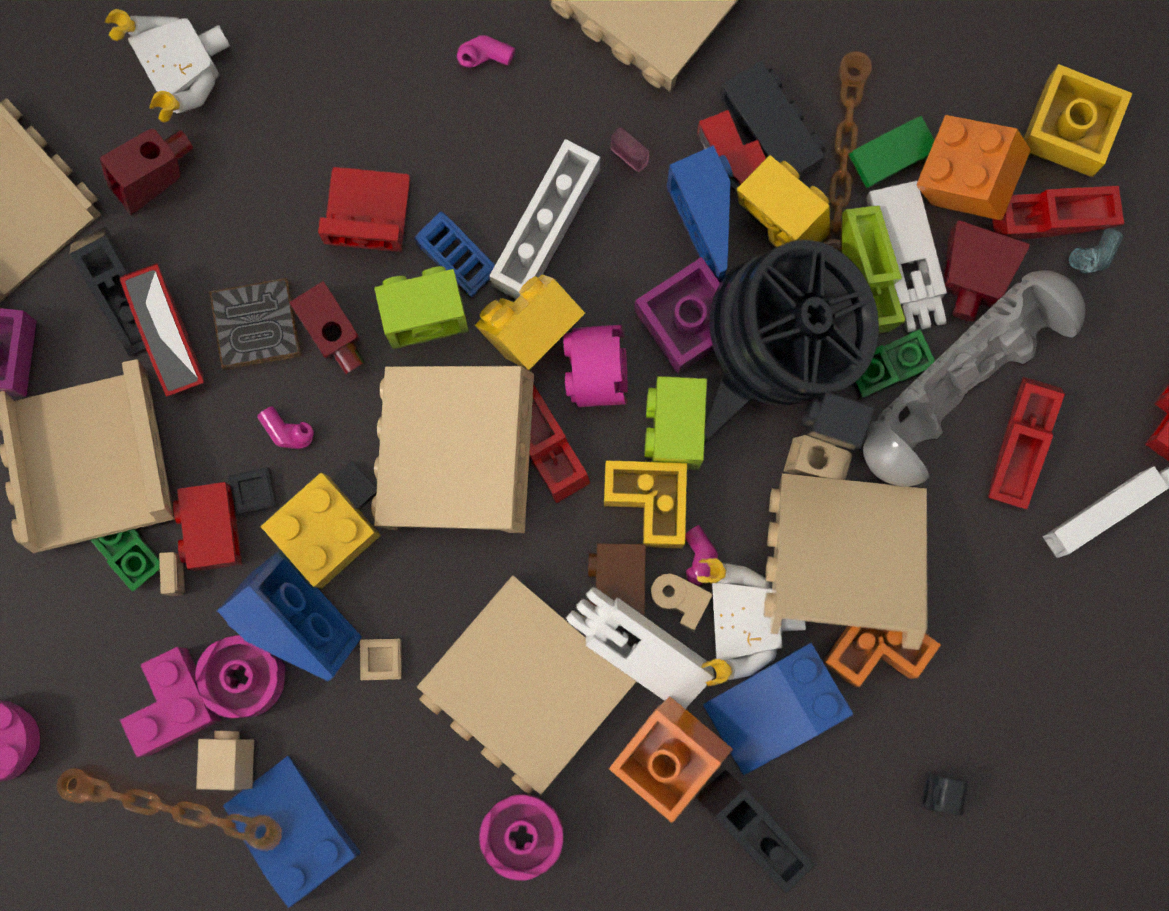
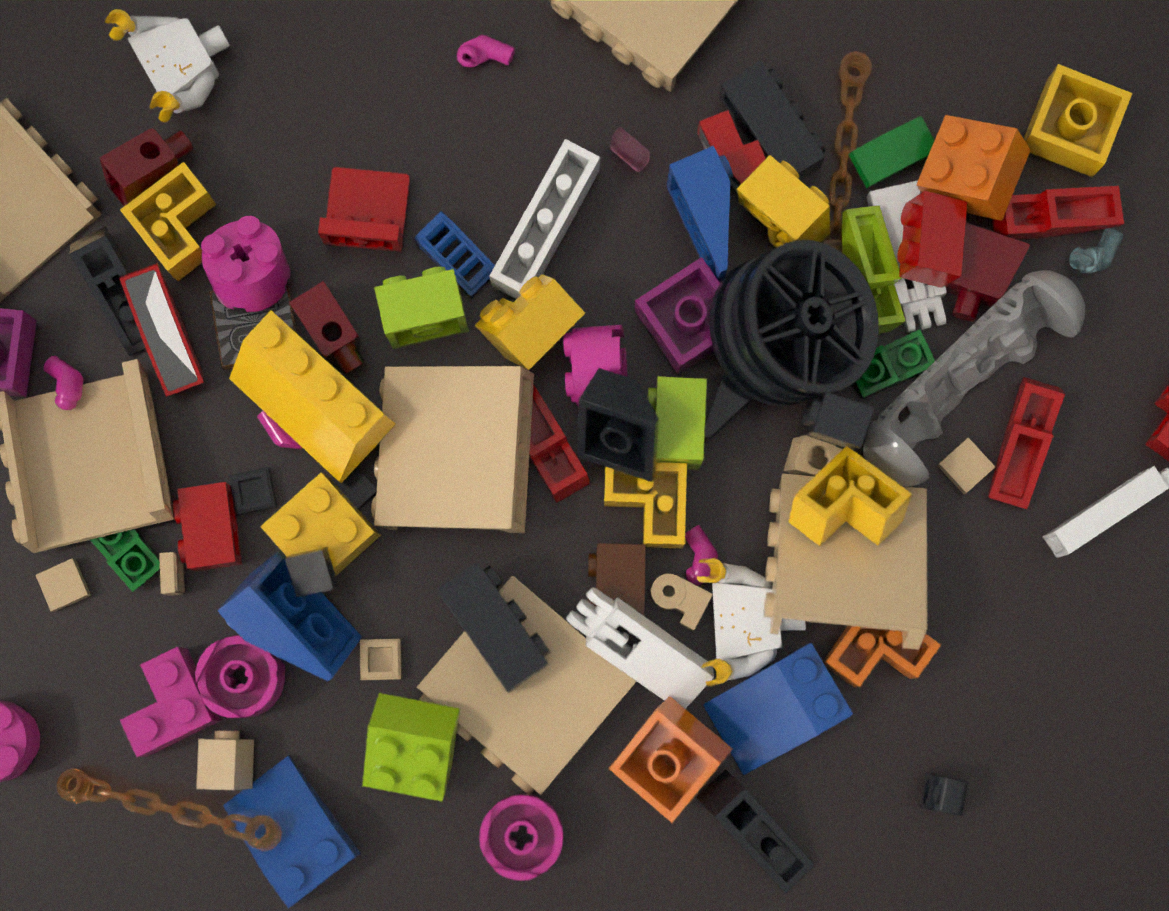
(63, 585): none -> tan tile
(69, 382): none -> dark pink arm
(163, 215): none -> yellow brick
(245, 264): none -> dark pink brick
(308, 397): none -> yellow slope
(311, 572): none -> black tile
(410, 747): none -> lime brick
(494, 625): none -> black brick
(618, 425): none -> black slope
(849, 492): none -> yellow brick
(932, 239): none -> red brick
(966, 466): none -> tan tile

